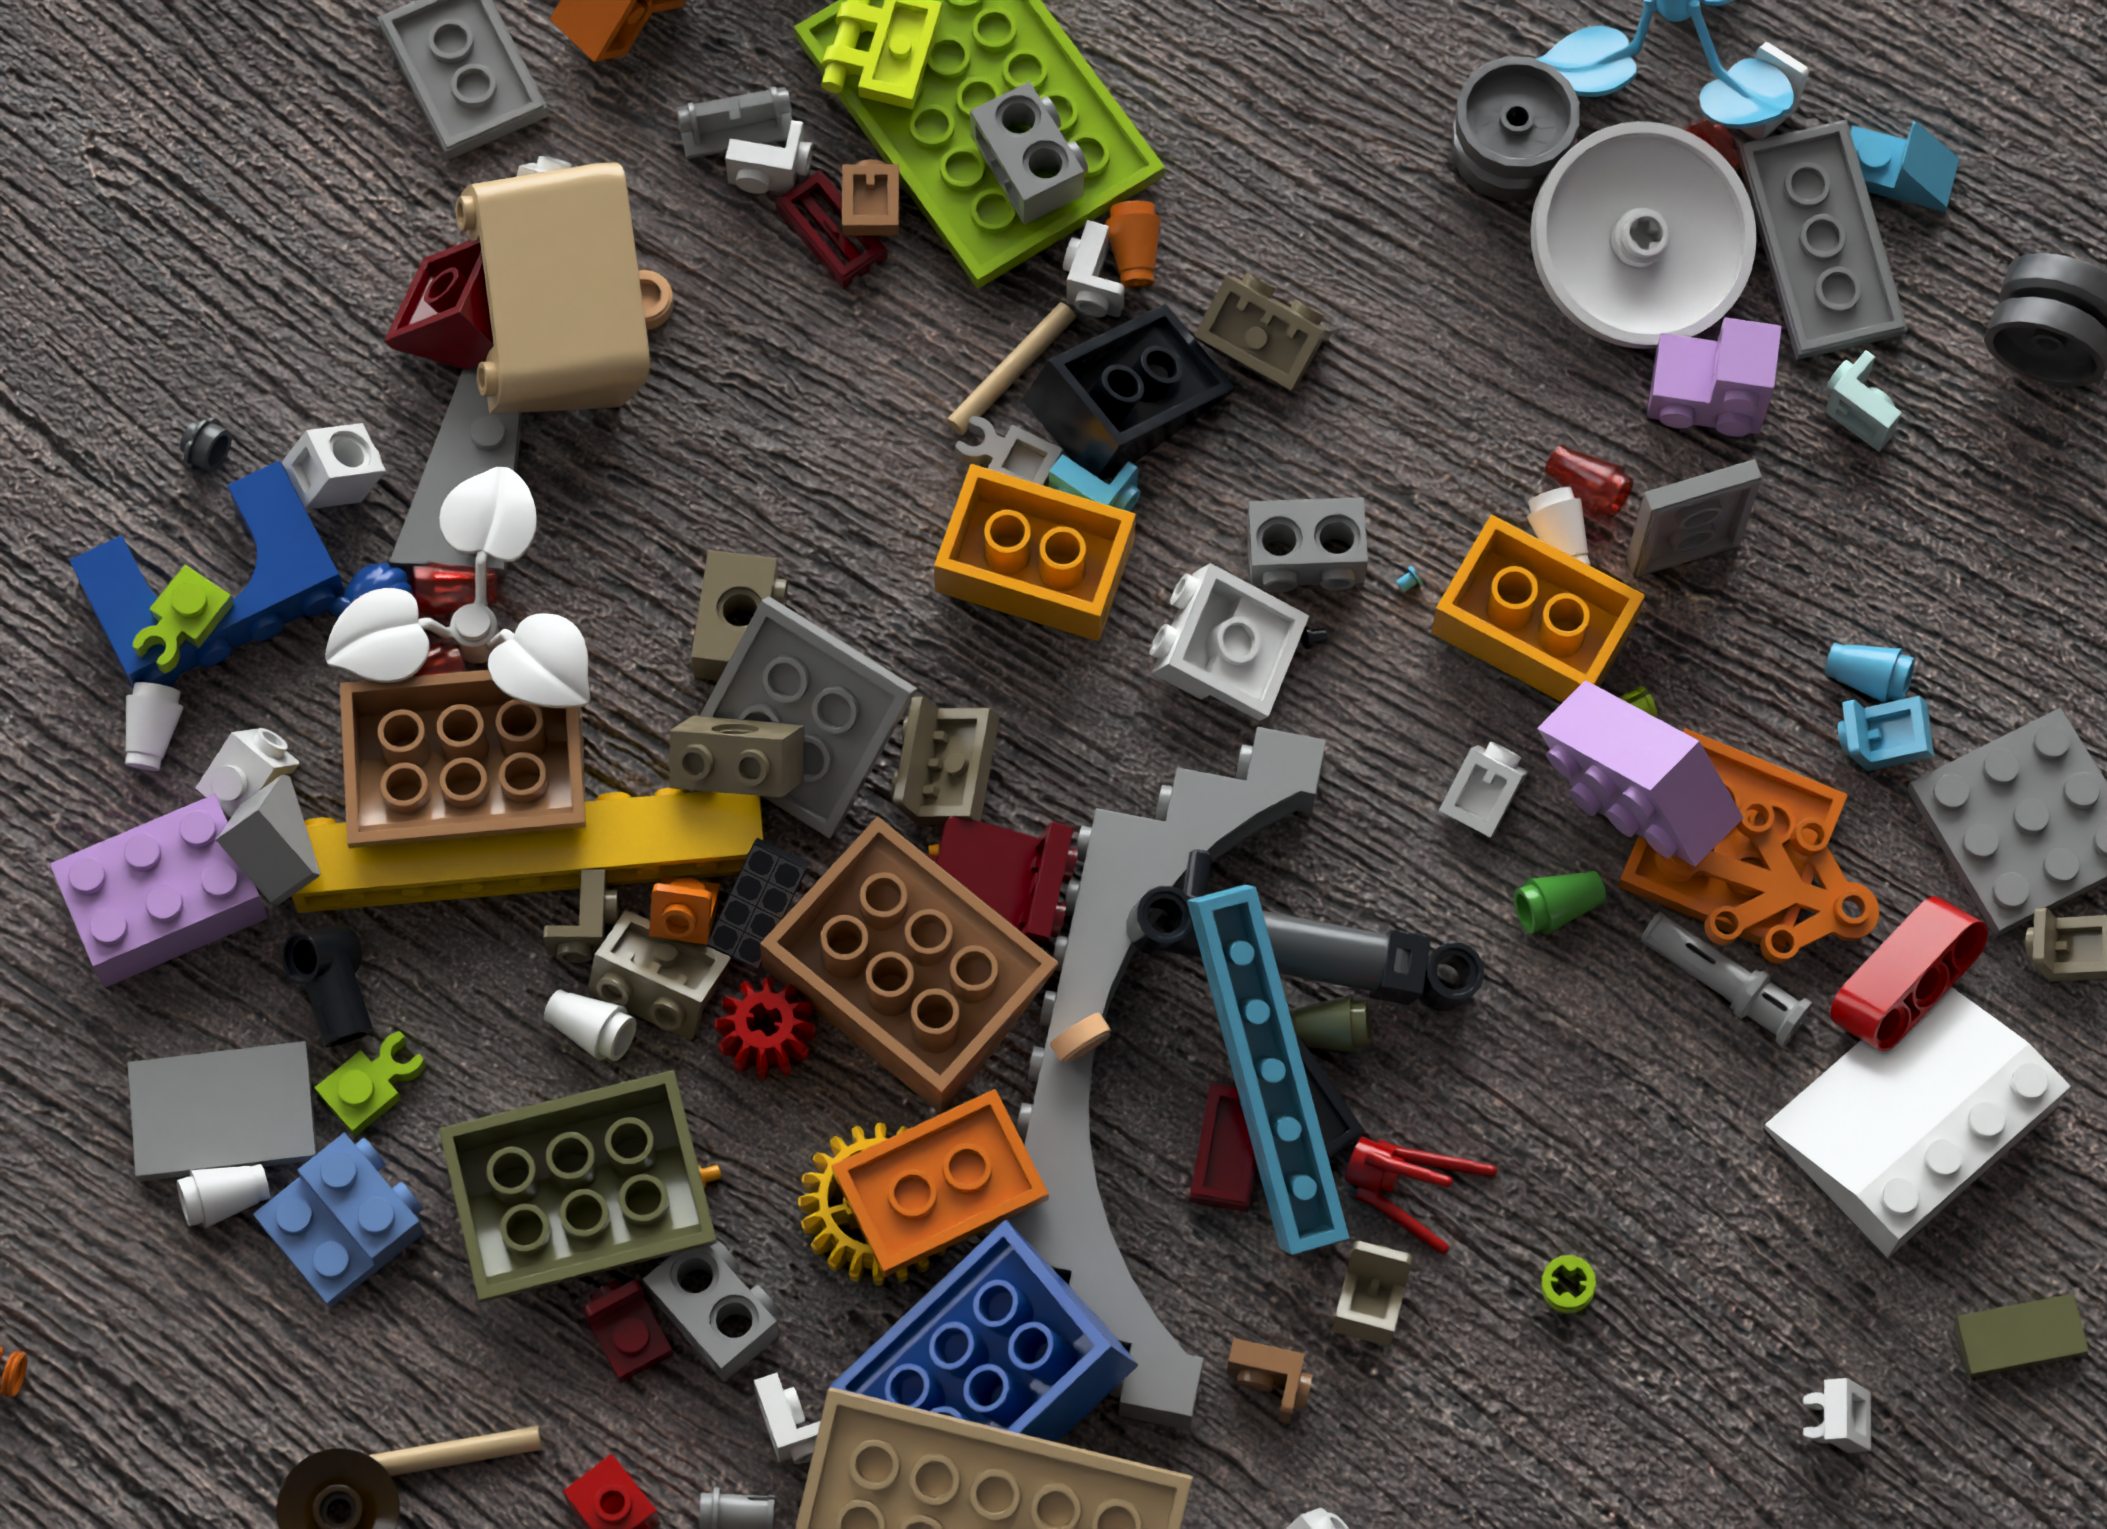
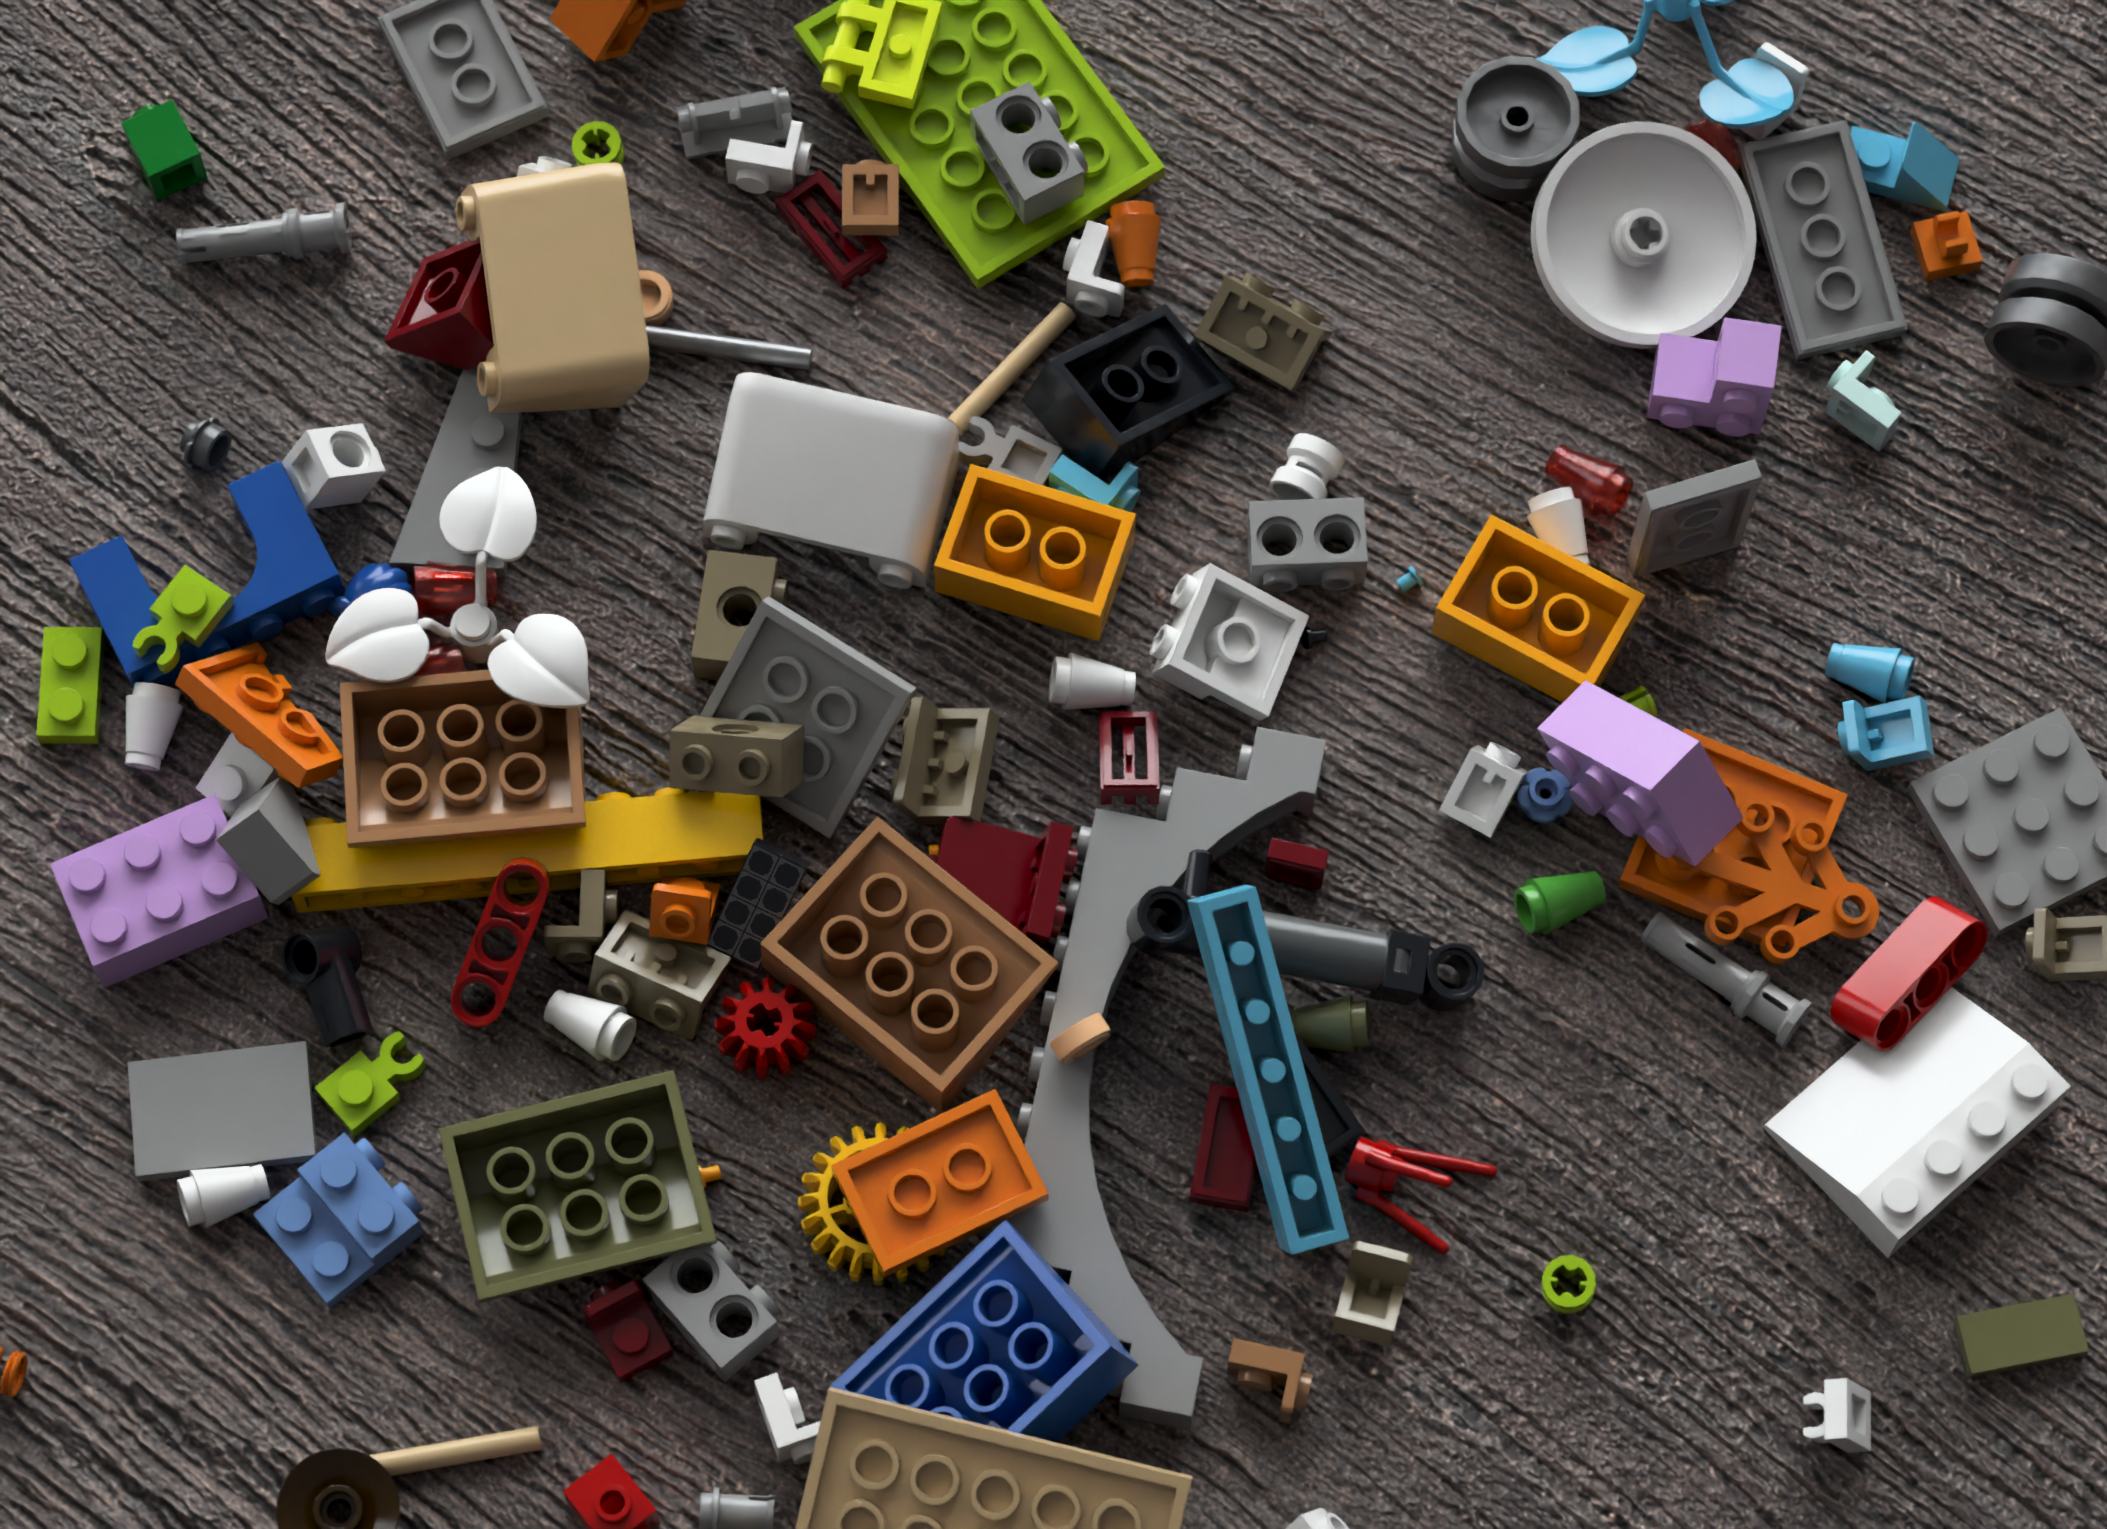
(71, 685): none -> lime plate
(164, 149): none -> green brick
(259, 713): none -> orange wing
(292, 234): none -> light grey pin
(496, 970): none -> red beam
(596, 132): none -> lime bush
(729, 347): none -> flat silver bar
(833, 475): none -> white windscreen
(1087, 683): none -> white cone
(1128, 786): none -> dark red tile
(1296, 863): none -> dark red tile
(1308, 469): none -> white wheel
(1543, 809): none -> medium blue plate
(1946, 245): none -> orange tile

